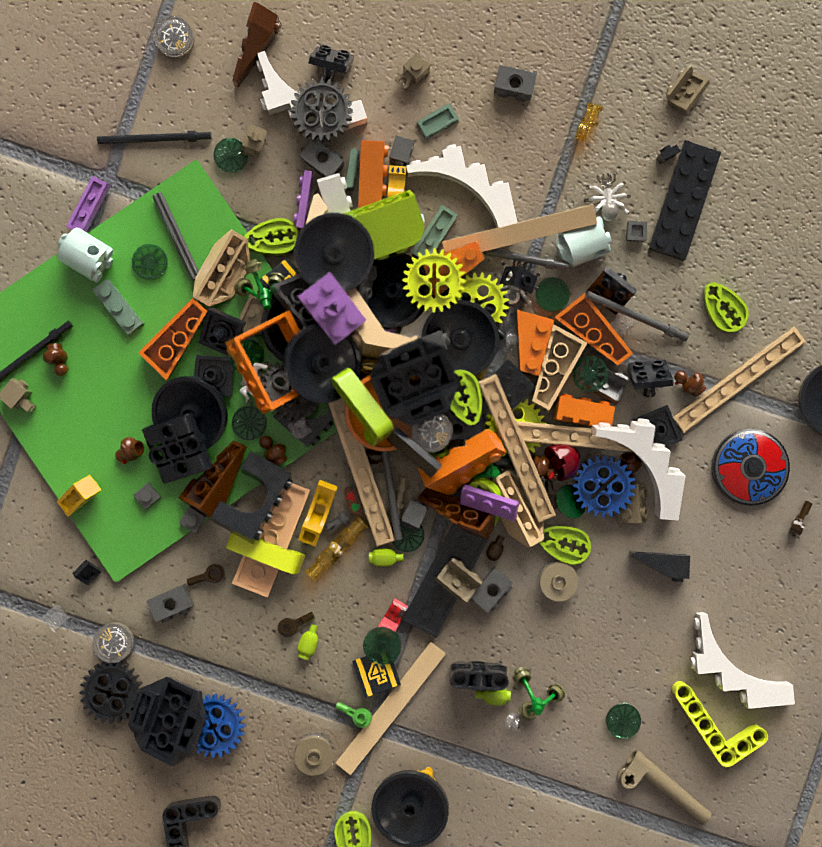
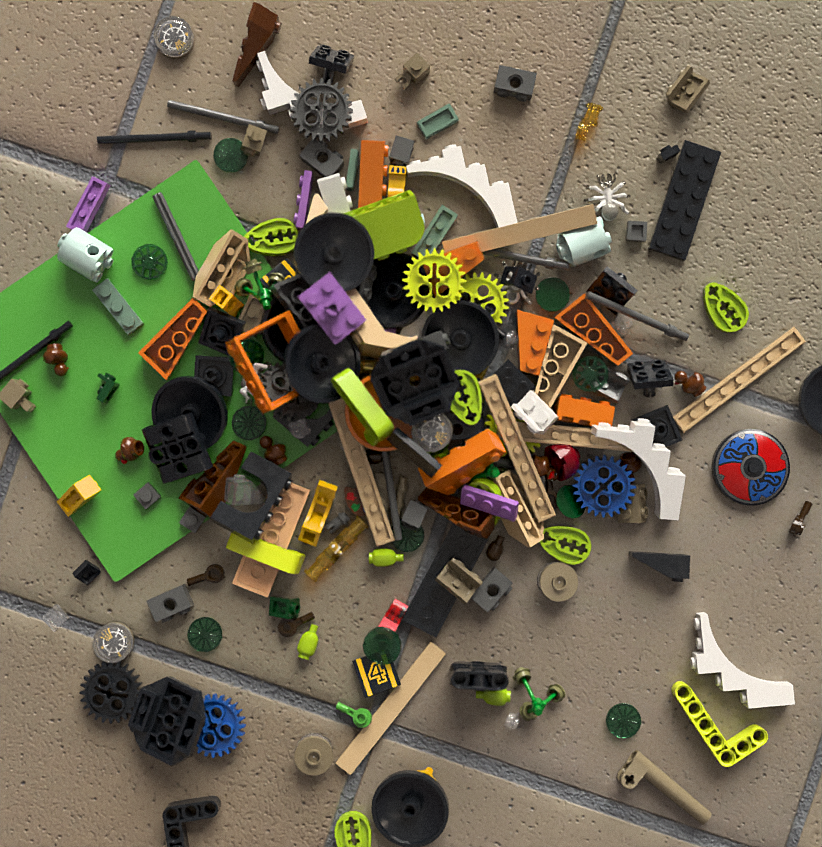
(106, 391): none -> dark green bracket
(204, 634): none -> clear green wheel
(222, 116): none -> dark grey bar
(226, 301): none -> yellow leg
(242, 491): none -> clear slope
(284, 607): none -> dark green bracket
(534, 413): none -> white bracket

